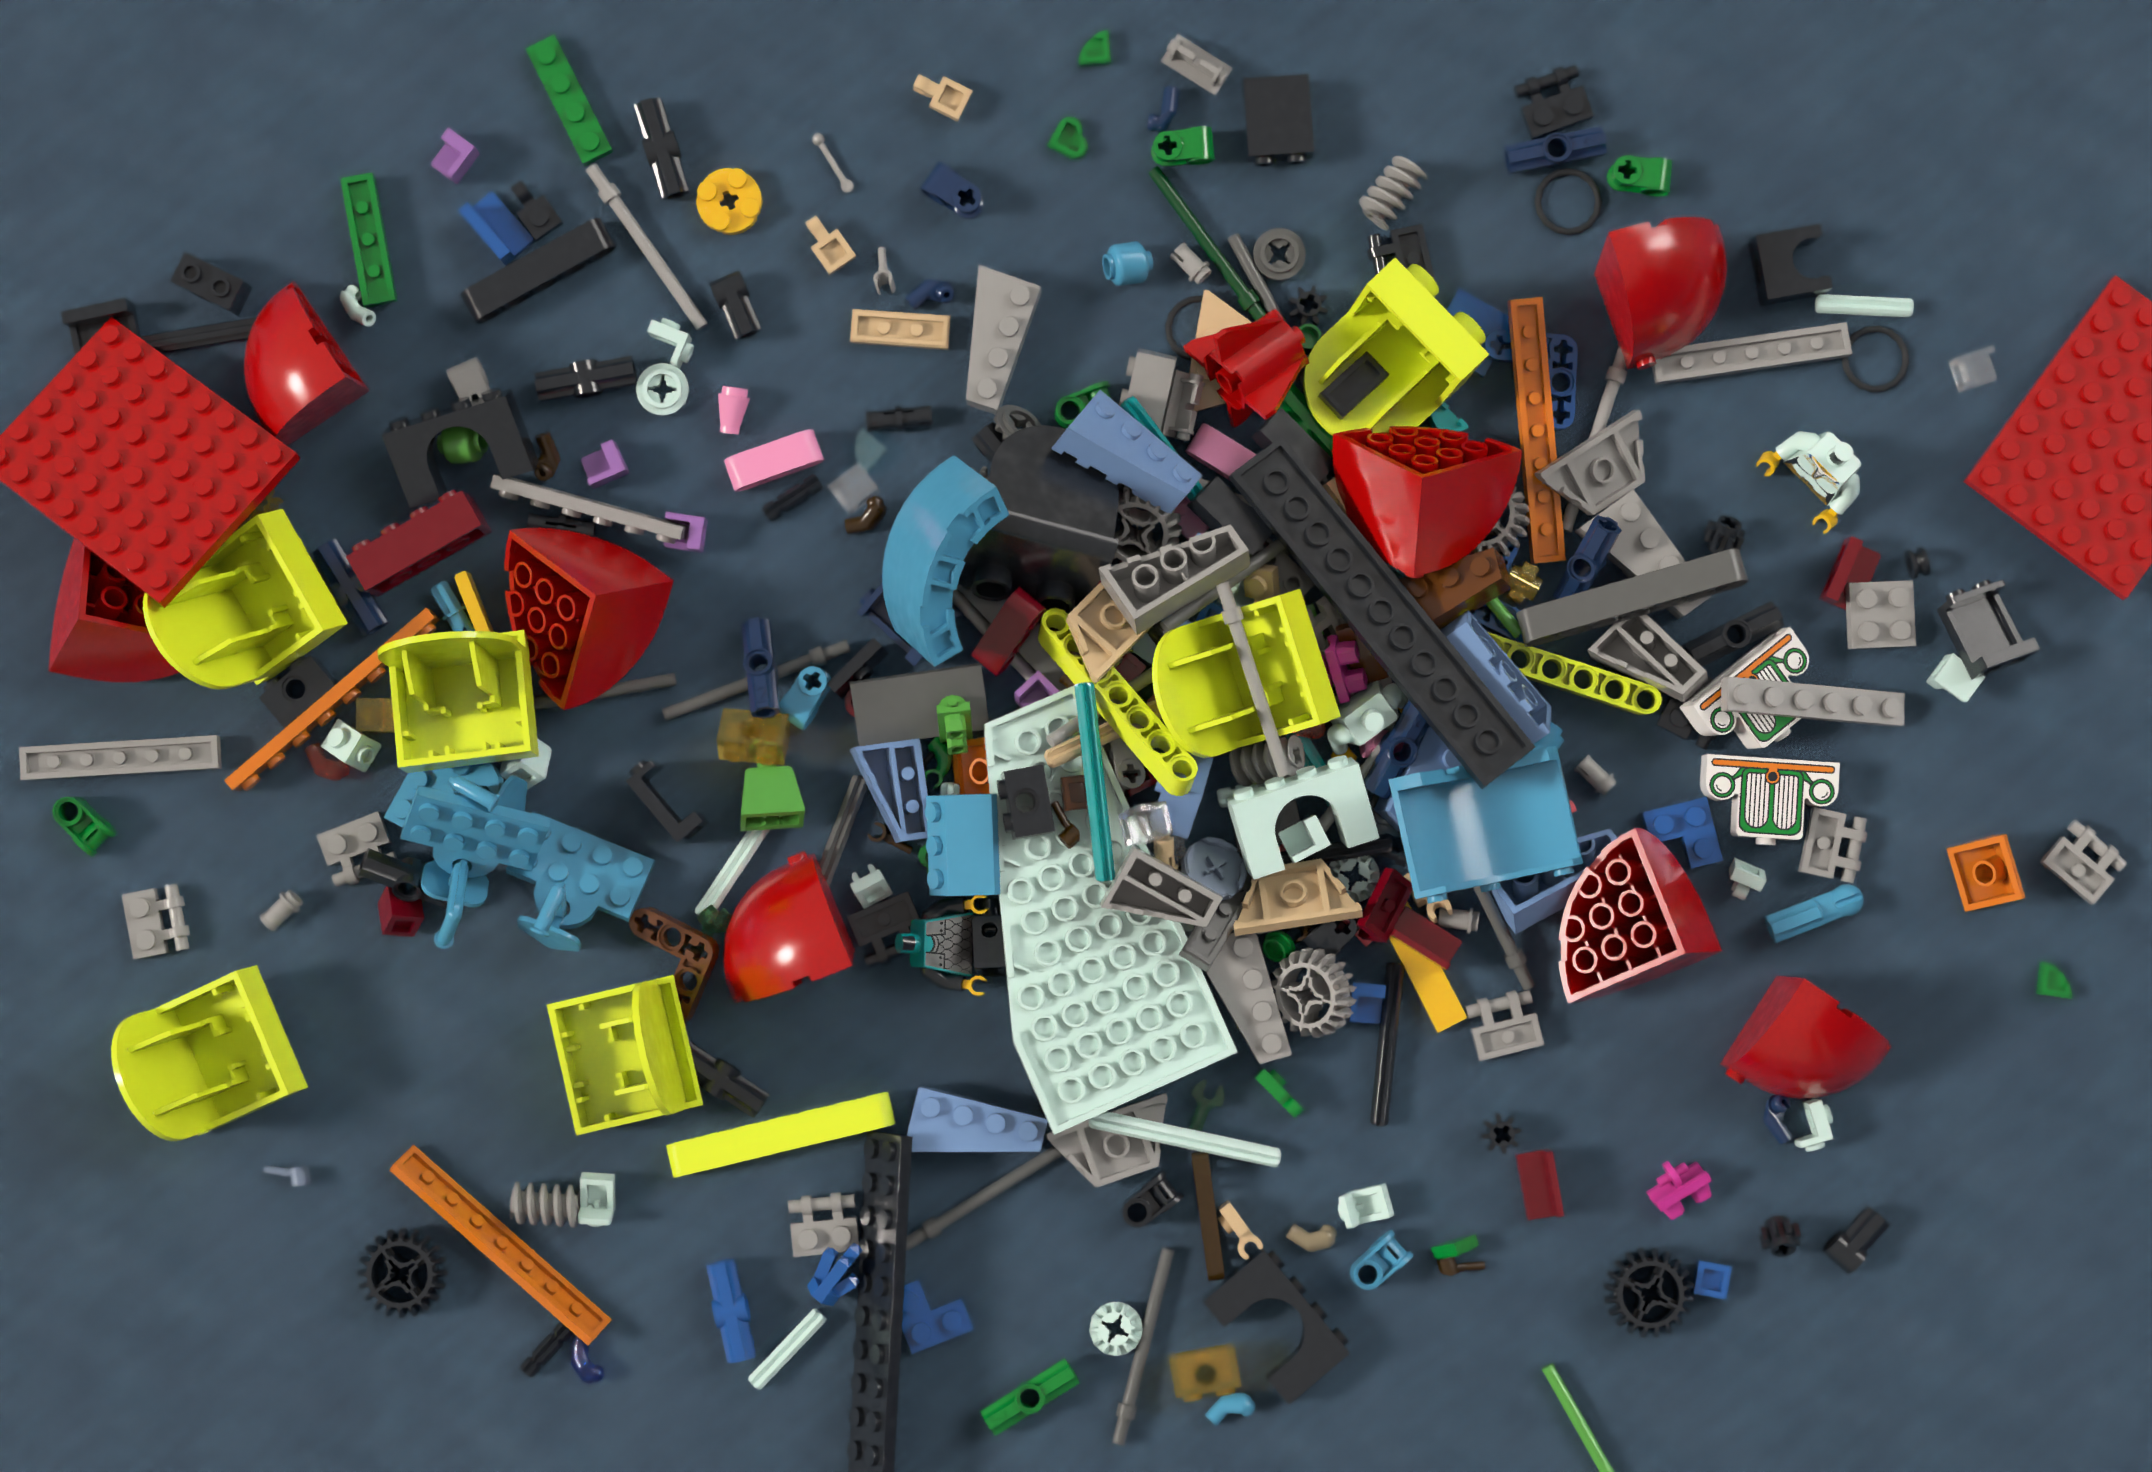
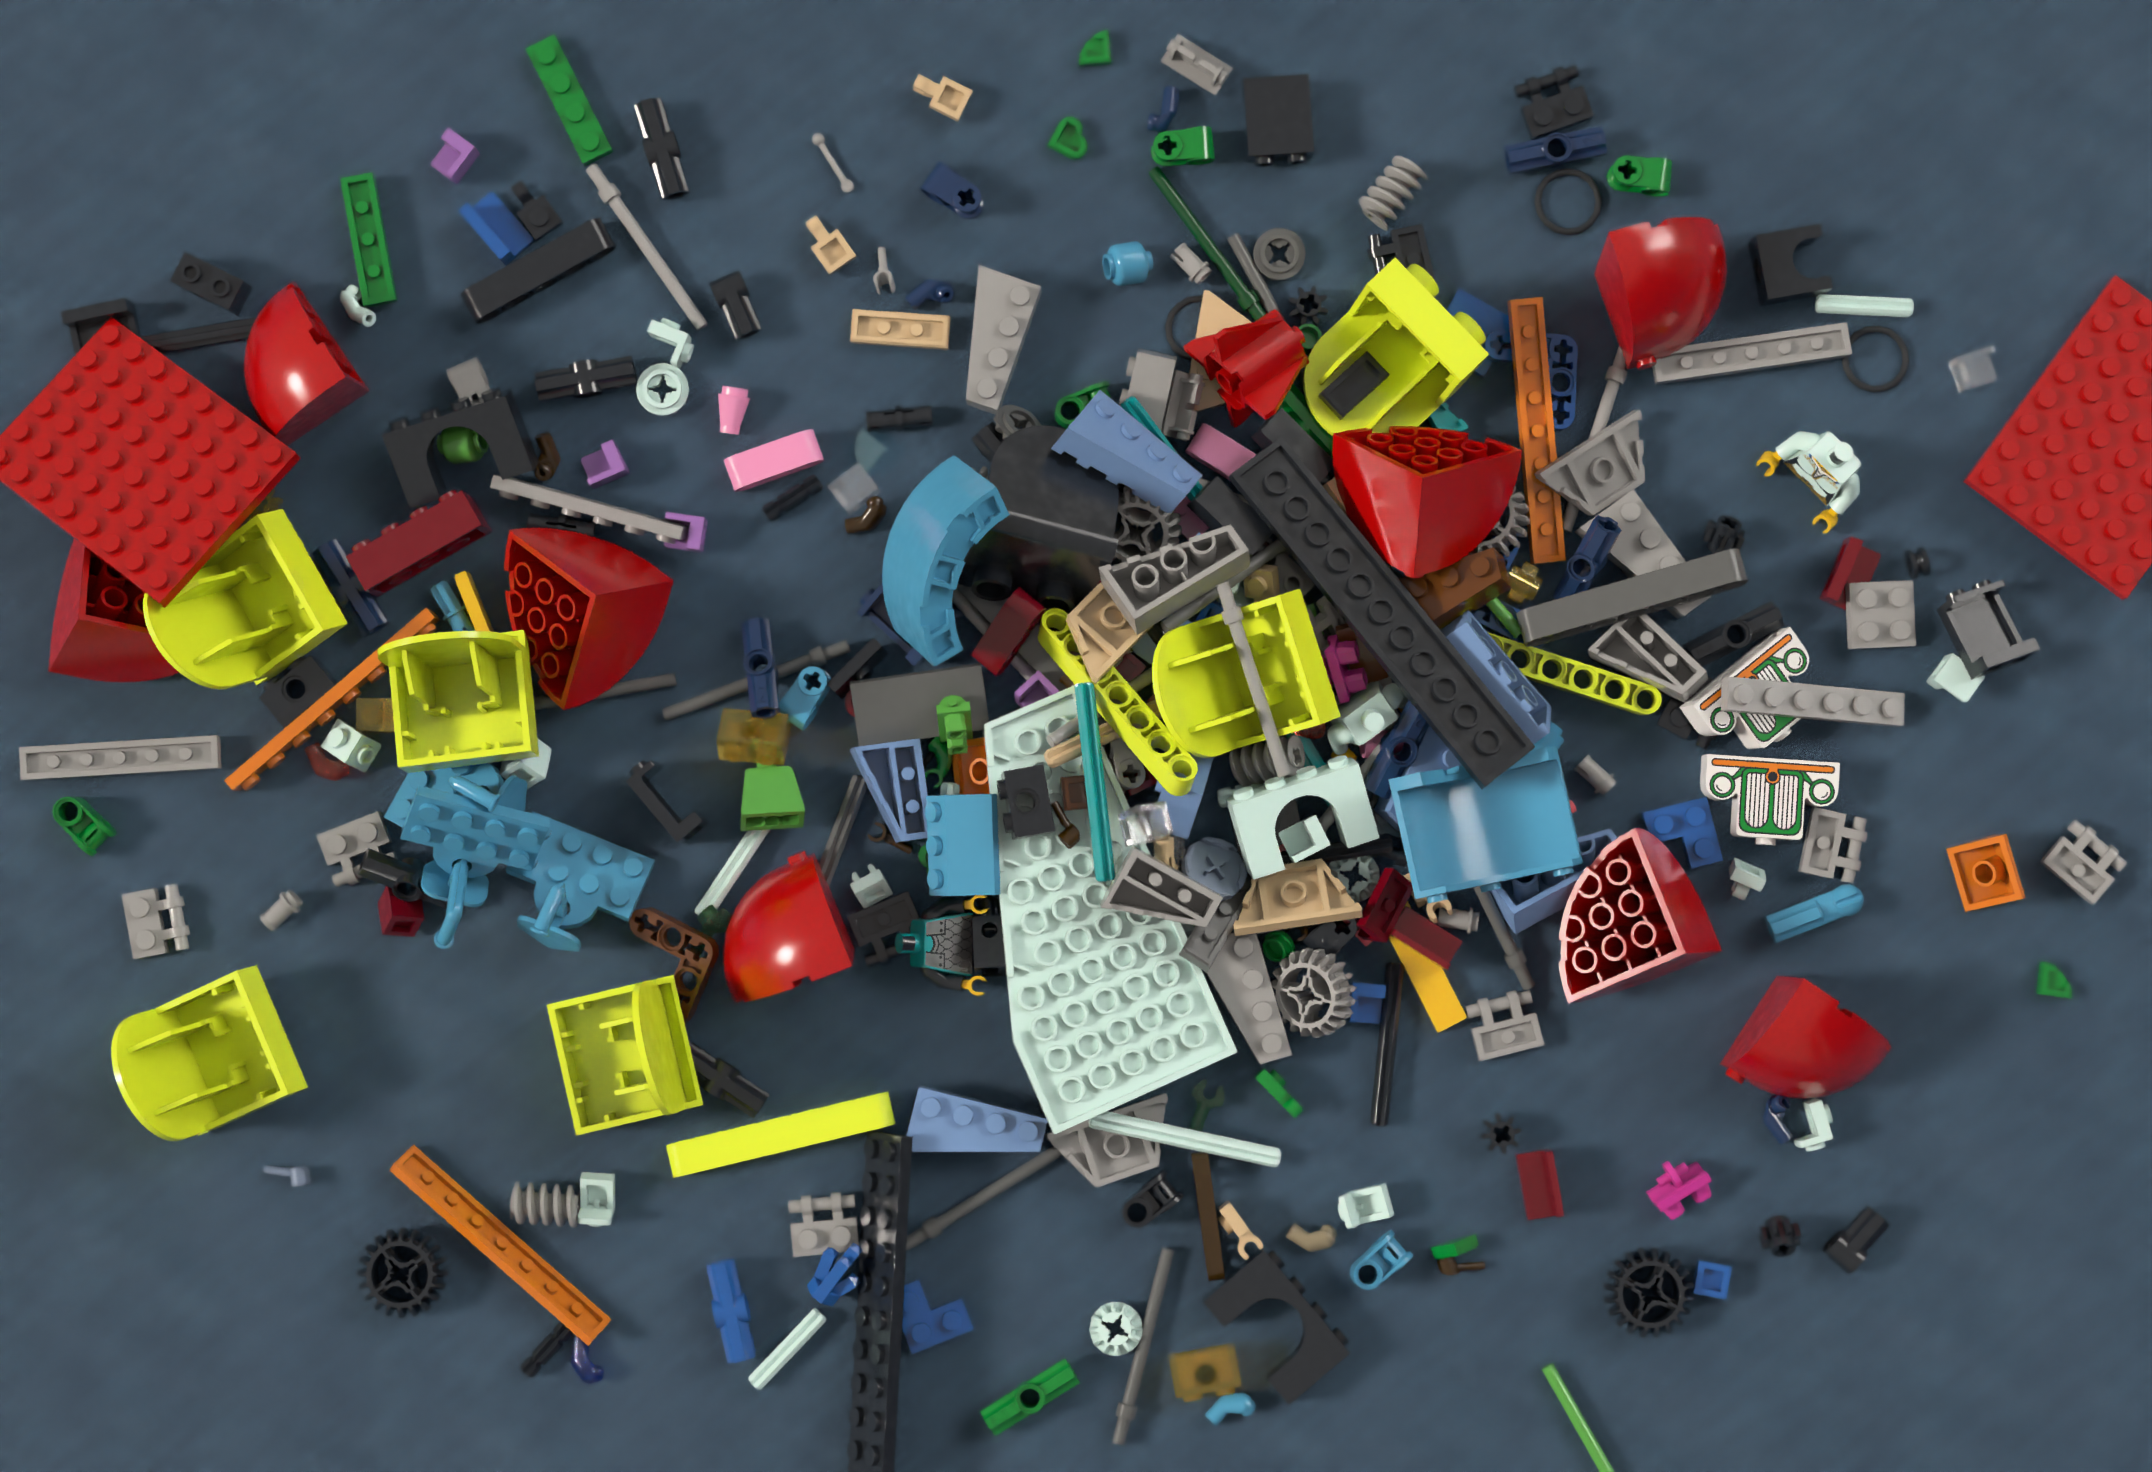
(712, 192): yellow plate -> none

